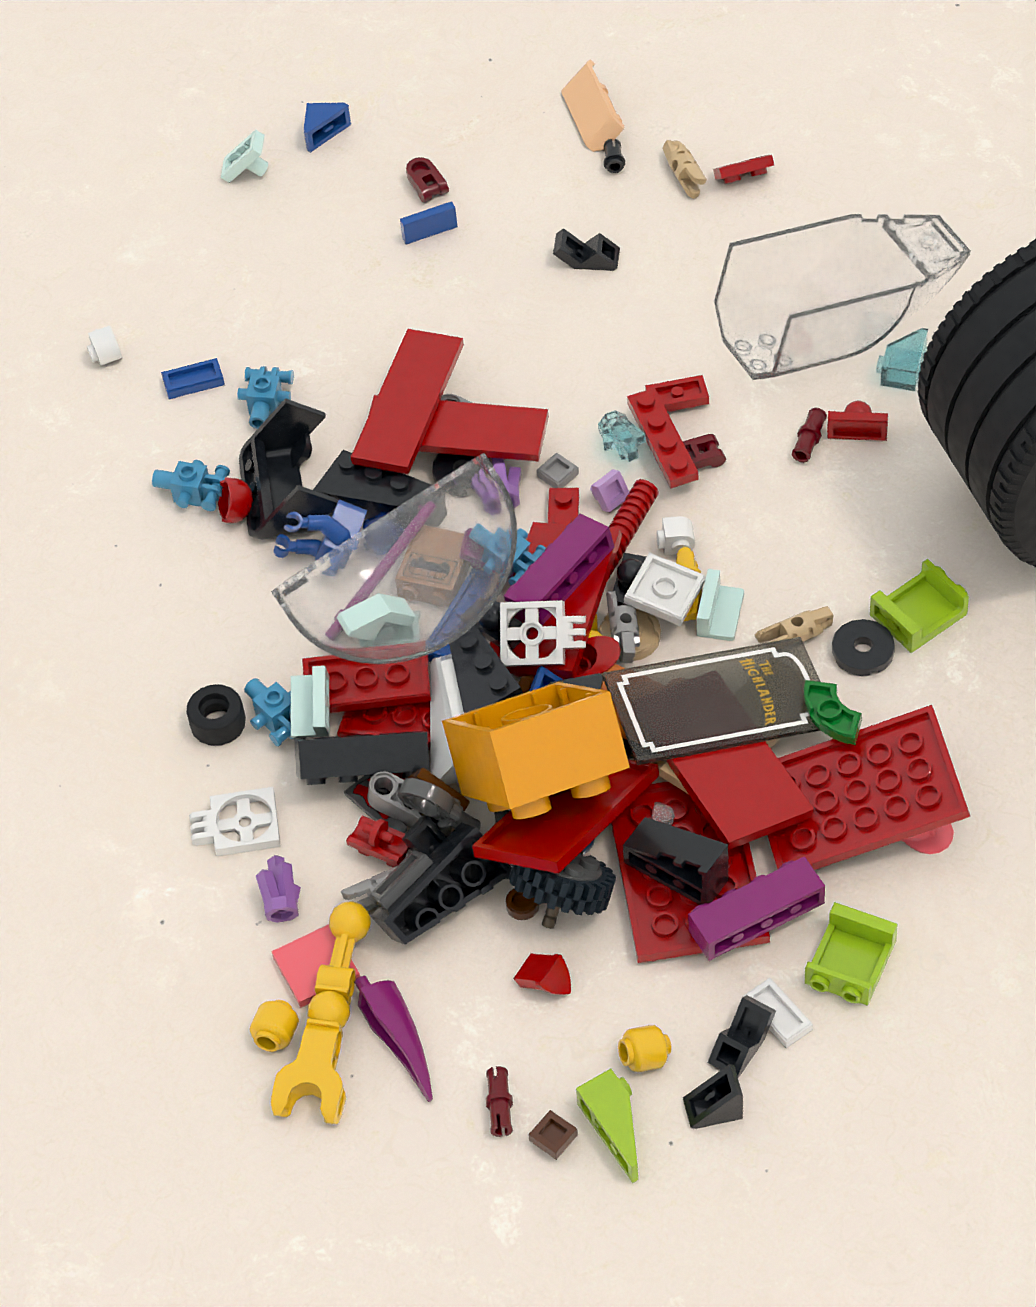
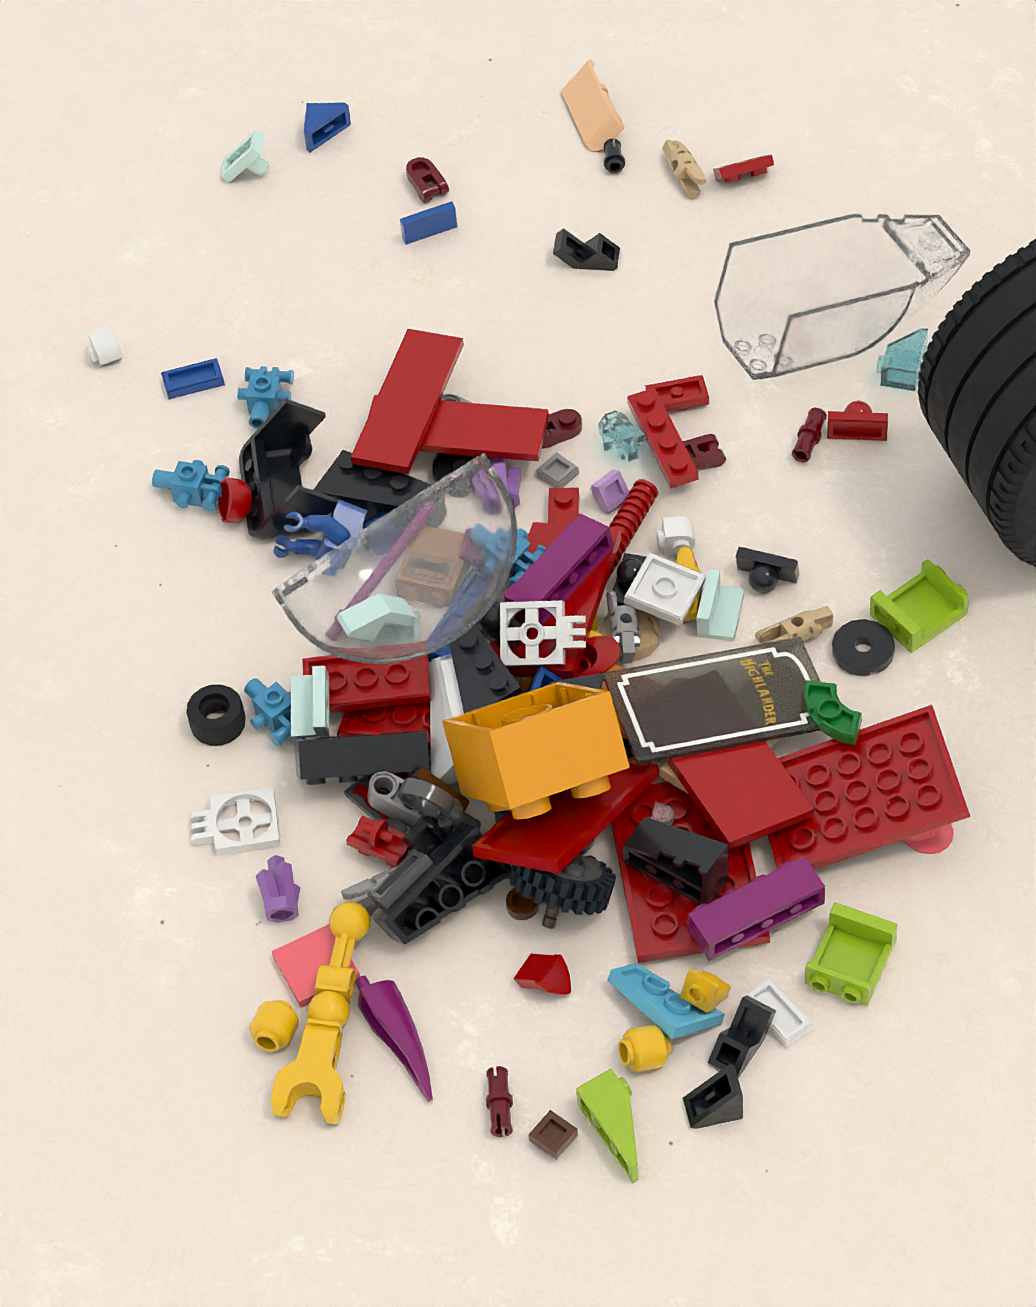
(564, 425): none -> dark red plate
(660, 1003): none -> medium azure wing
(704, 990): none -> yellow bracket
(766, 568): none -> black tile

